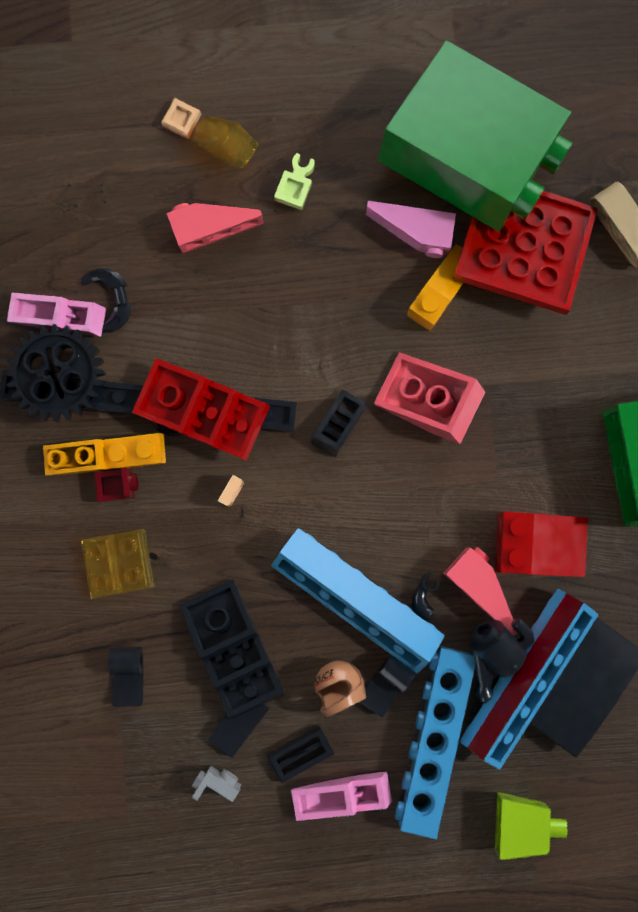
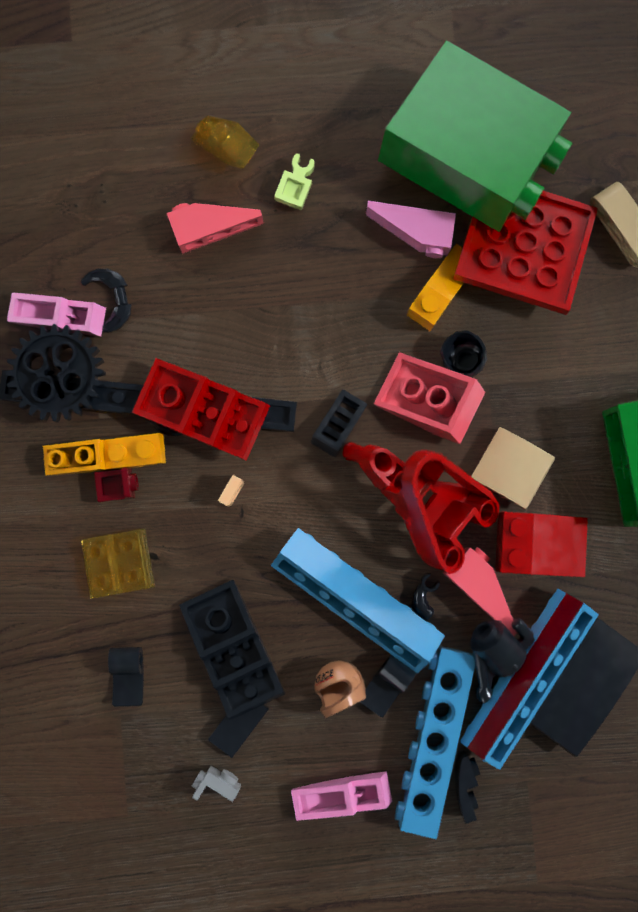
(181, 118): light nougat tile -> none
(277, 766): black tile -> none
(446, 513): none -> red connector
(464, 353): none -> black hair
(466, 779): none -> black slope
(513, 468): none -> tan slope
(524, 827): lime torso -> none

